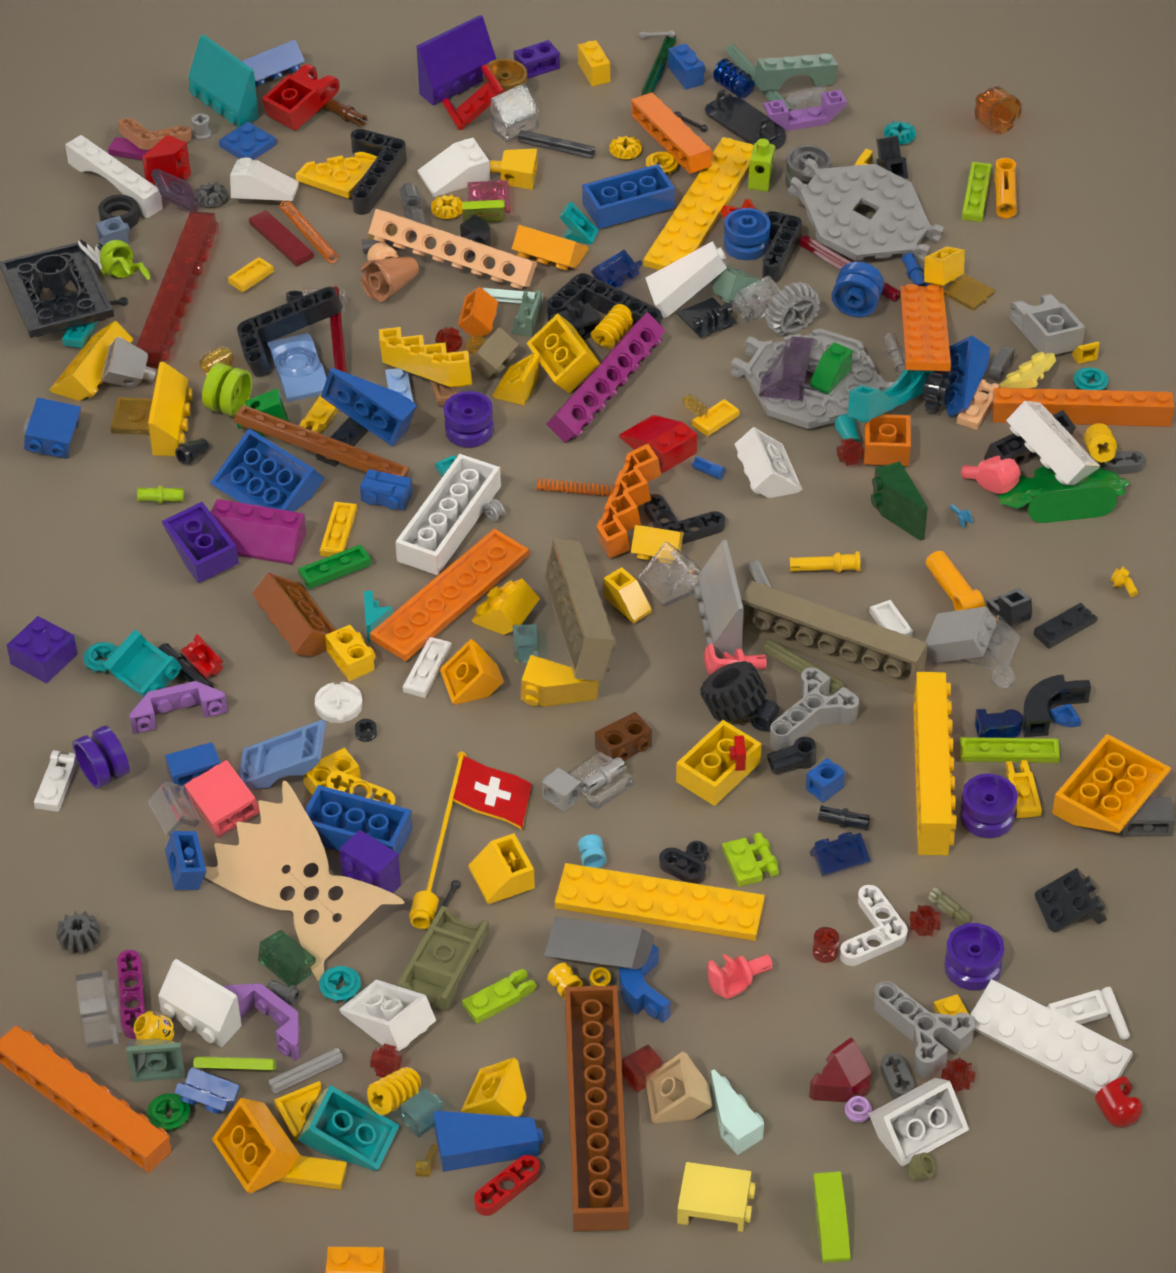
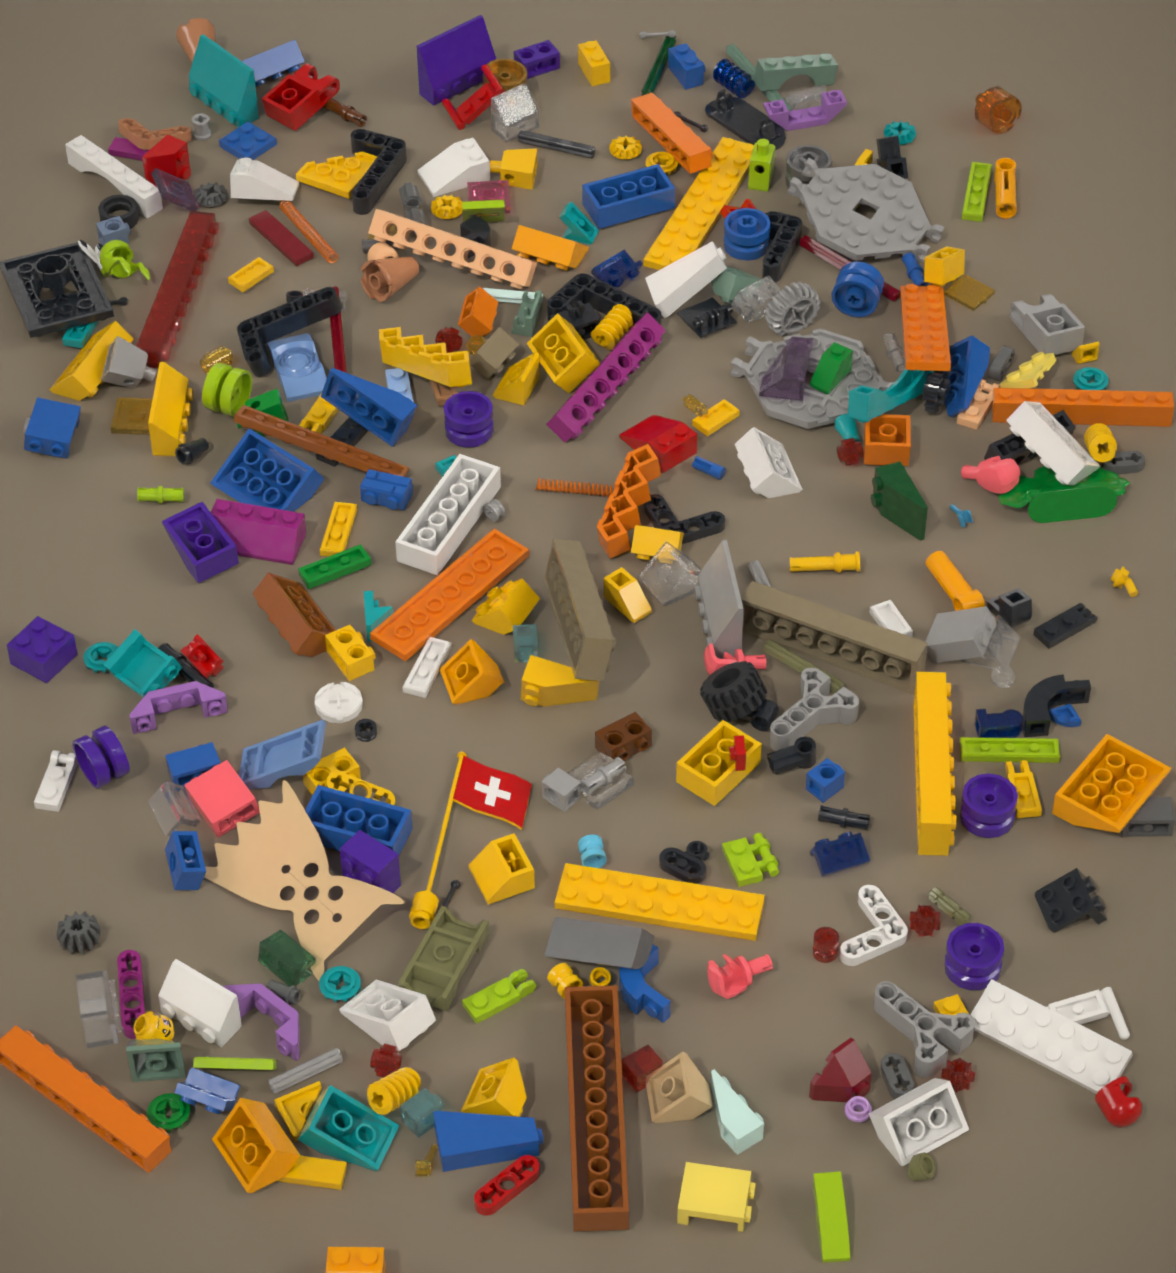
(189, 35): none -> nougat cone

